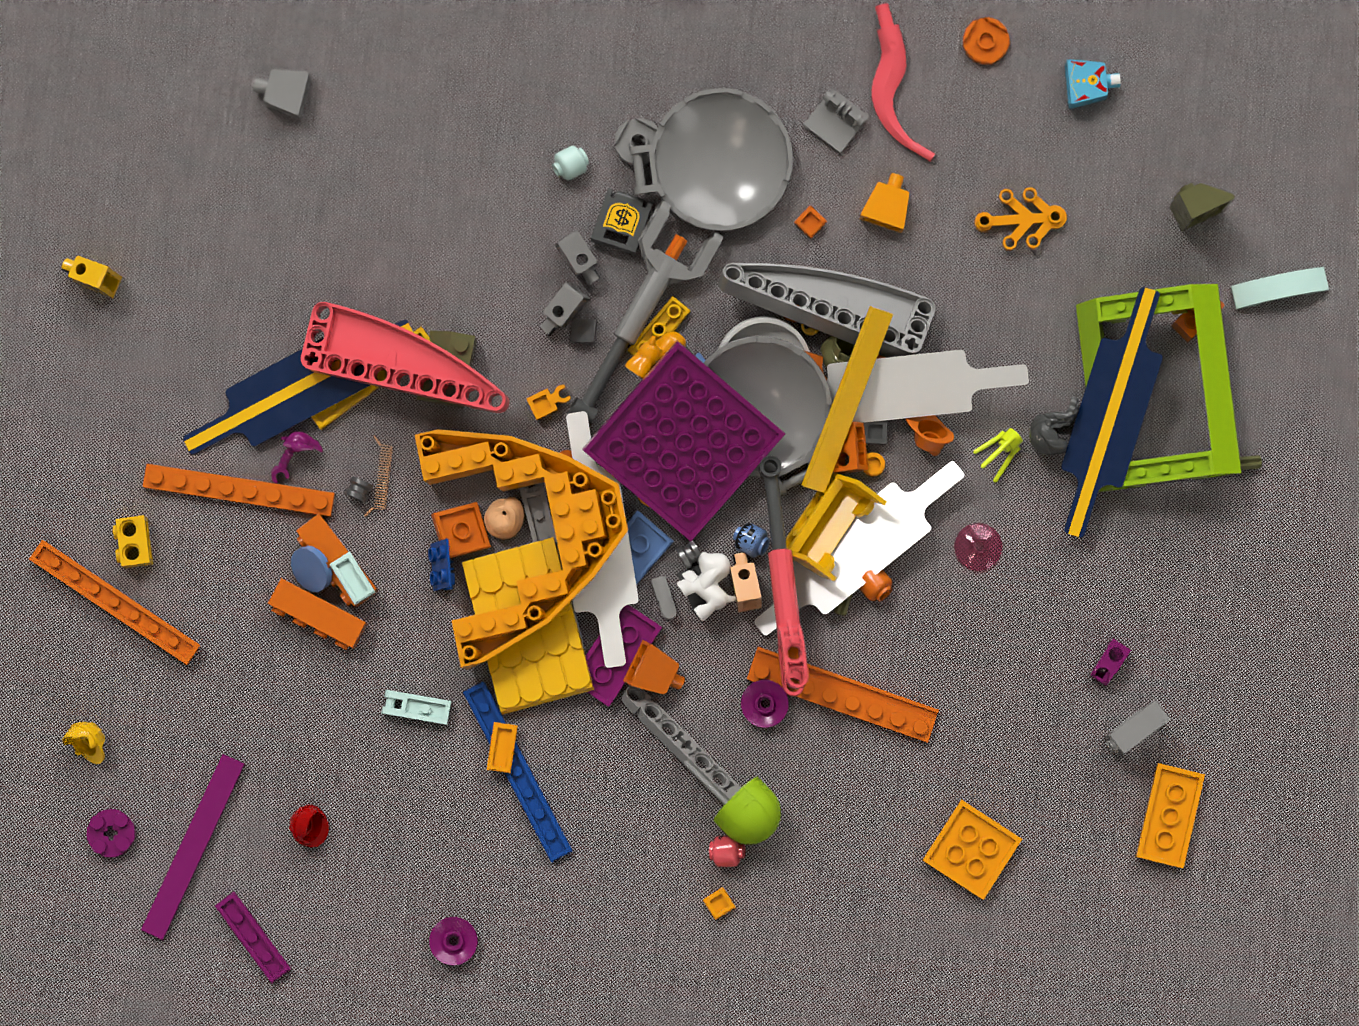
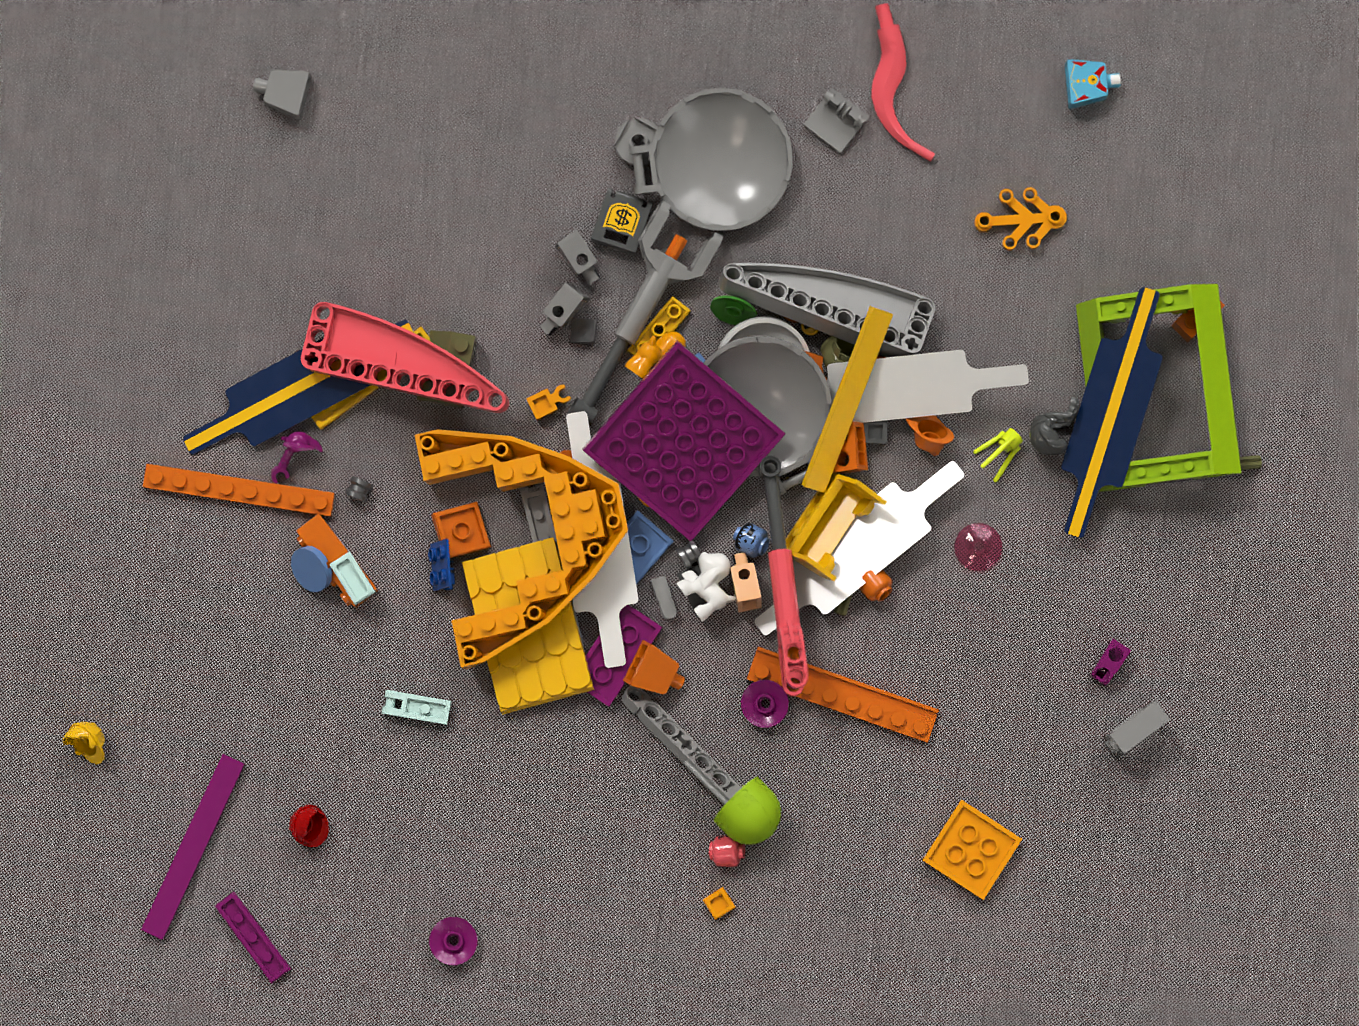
(92, 275): yellow torso -> none
(114, 602): orange plate -> none
(121, 842): magenta plate -> none
(139, 540): yellow brick -> none
(317, 613): orange brick -> none
(372, 508): light nougat piece -> none
(502, 747): light orange tile -> none
(504, 518): light nougat hair -> none
(521, 777): blue tile -> none
(570, 163): light aqua head -> none
(732, 309): none -> bright green dish
(810, 222): orange tile -> none
(875, 464): light orange tile -> none
(887, 204): light orange torso -> none
(986, 41): orange tile -> none
(1170, 815): light orange plate -> none
(1198, 204): olive slope -> none
(1279, 287): light aqua slope -> none

